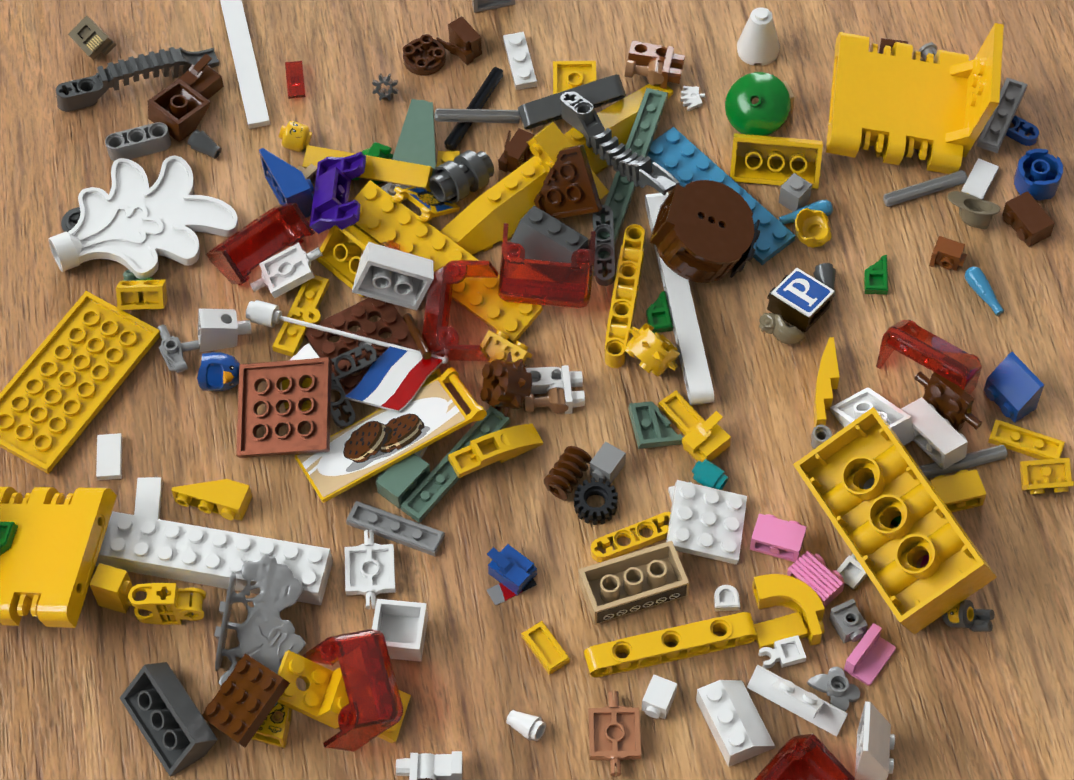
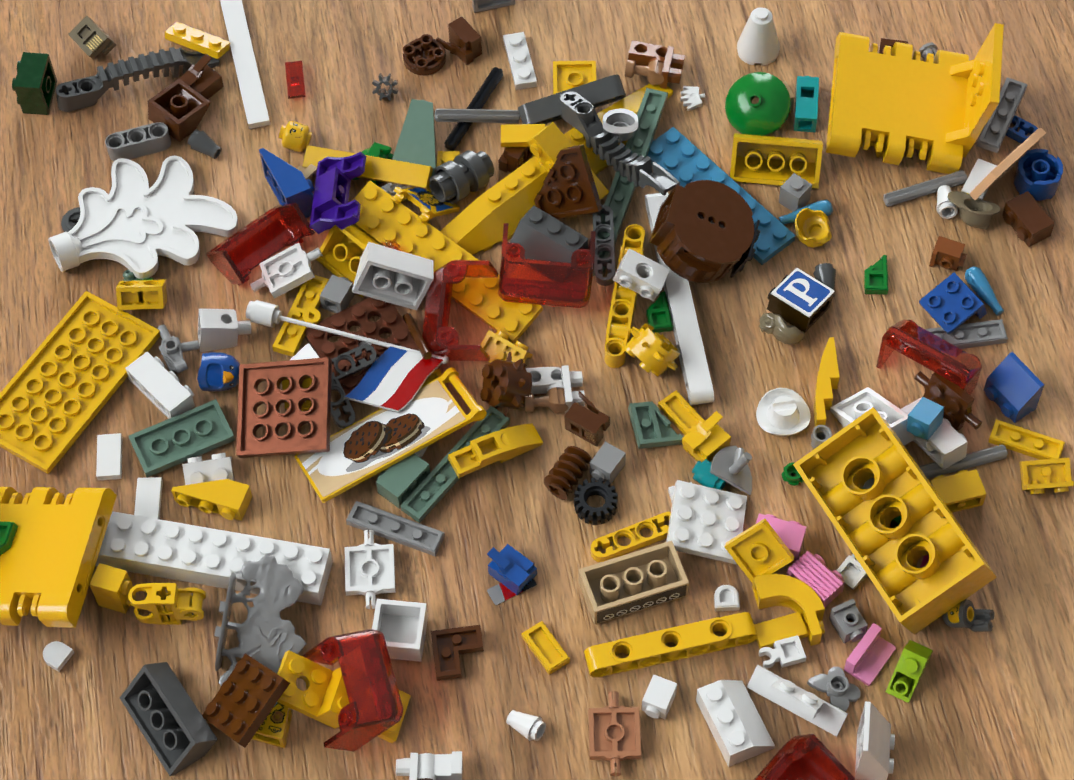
(35, 83): none -> dark green brick
(57, 654): none -> white tile
(160, 385): none -> white brick
(181, 438): none -> sand green plate
(197, 40): none -> yellow plate
(208, 470): none -> white bracket
(337, 294): none -> light grey brick
(450, 644): none -> reddish brown plate
(519, 134): none -> yellow tile
(586, 422): none -> reddish brown piece
(620, 123): none -> light grey piece
(636, 265): none -> white brick
(732, 466): none -> light grey shield
(759, 550): none -> yellow plate
(783, 412): none -> white hat
(787, 477): none -> green plate
(806, 104): none -> teal brick
(909, 671): none -> lime slope
(925, 418): none -> dark azure brick
(944, 206): none -> white cone
(952, 303): none -> blue bracket
(974, 334): none -> light grey tile
(1007, 163): none -> light nougat tile

